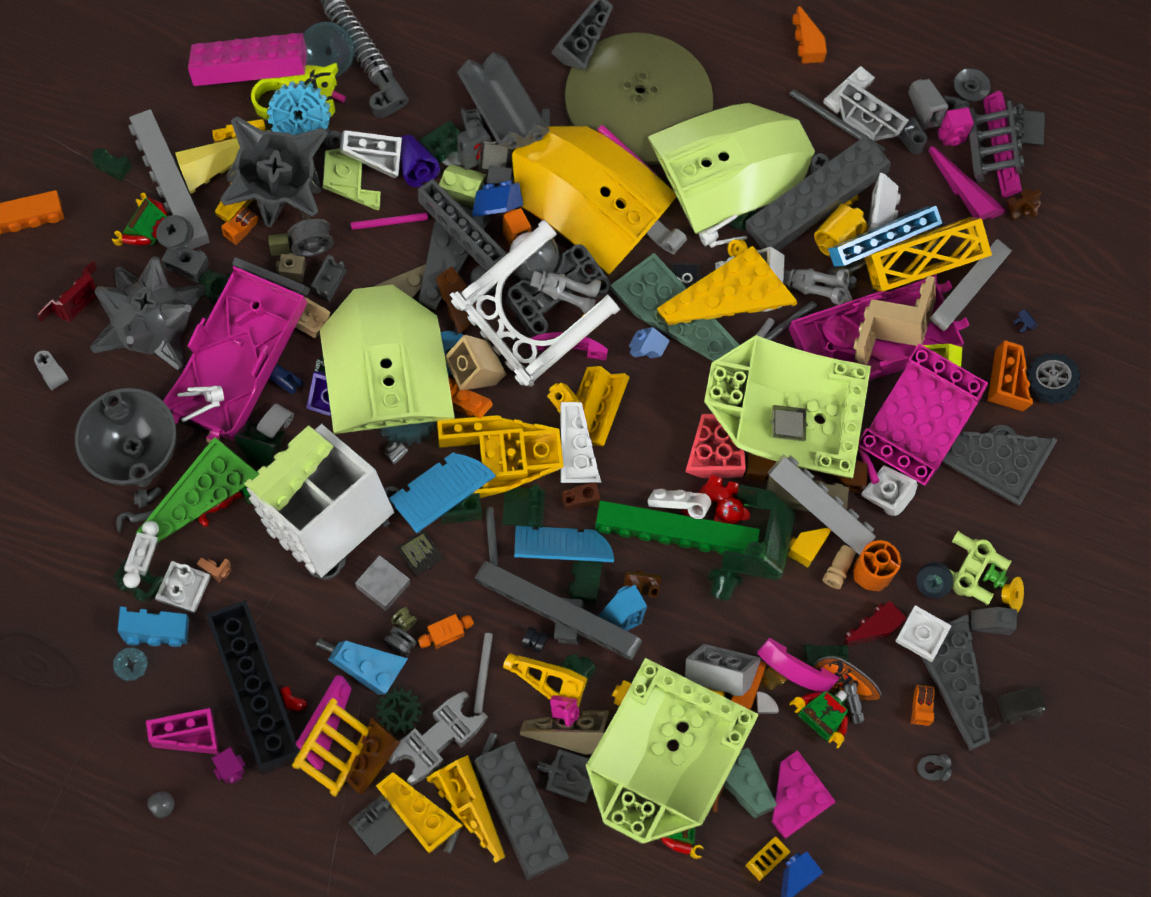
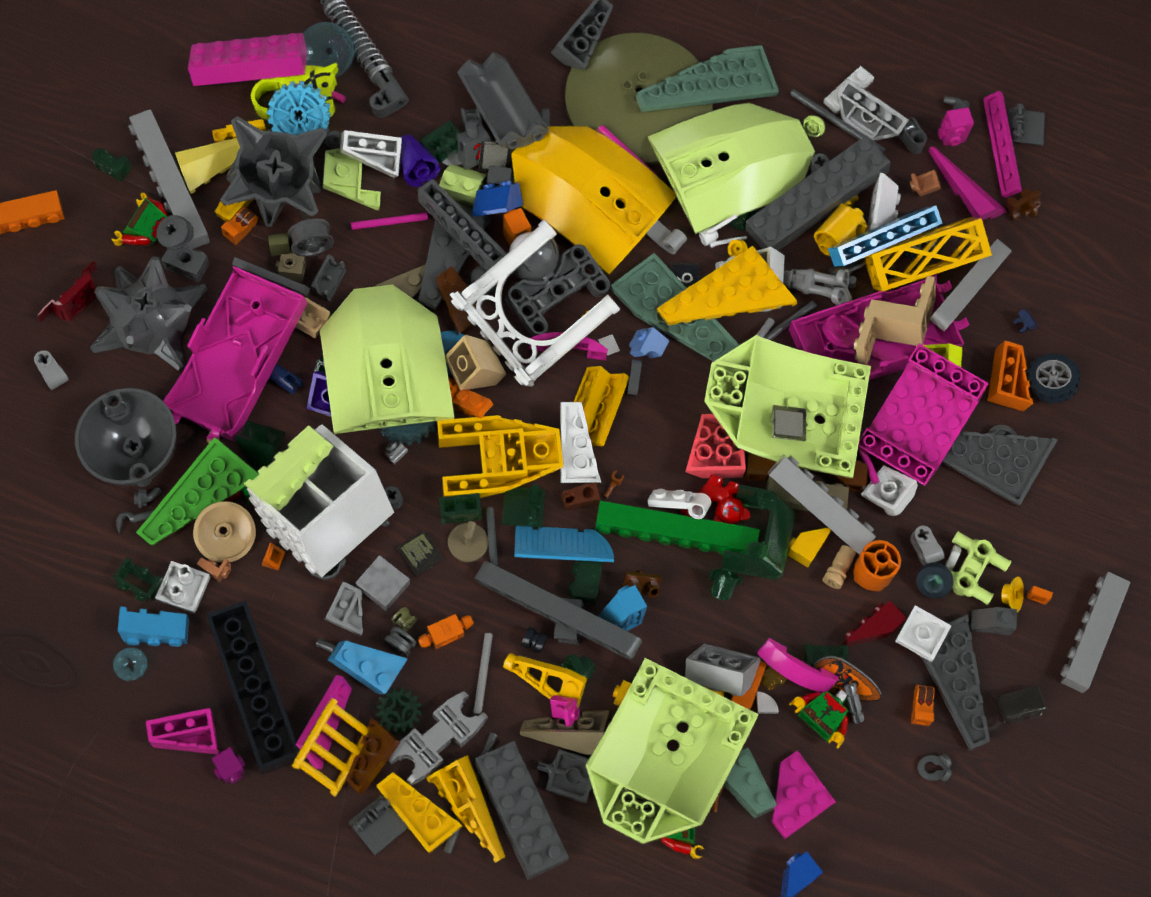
(141, 554): white plate -> none
(161, 804): dark grey piece -> none
(212, 394): white plant -> none
(214, 284): clear green piece -> none
(234, 542): none -> tan dish
(273, 557): none -> orange slope
(274, 420): light grey panel -> none
(292, 702): red arm -> none
(347, 609): none -> light grey wing
(440, 489): dark azure piece -> none
(468, 542): none -> dark tan shield
(554, 286): light grey piece -> none
(567, 394): yellow brick -> none
(610, 343): none -> white sticker
(614, 482): none -> dark orange hand
(634, 377): none -> dark grey beam
(724, 78): none -> sand green wing
(755, 870): yellow slope -> none
(811, 40): orange slope -> none
(813, 126): none -> yellowish green plate
(925, 183): none -> nougat bracket
(927, 103): light grey slope -> none
(927, 547): none -> light grey piece
(955, 553): none -> white tile
(974, 79): dark grey dish -> none
(979, 152): dark grey fence -> none
(995, 576): bright green wheel -> none
(1039, 595): none -> orange tile
(1095, 632): none -> light grey brick

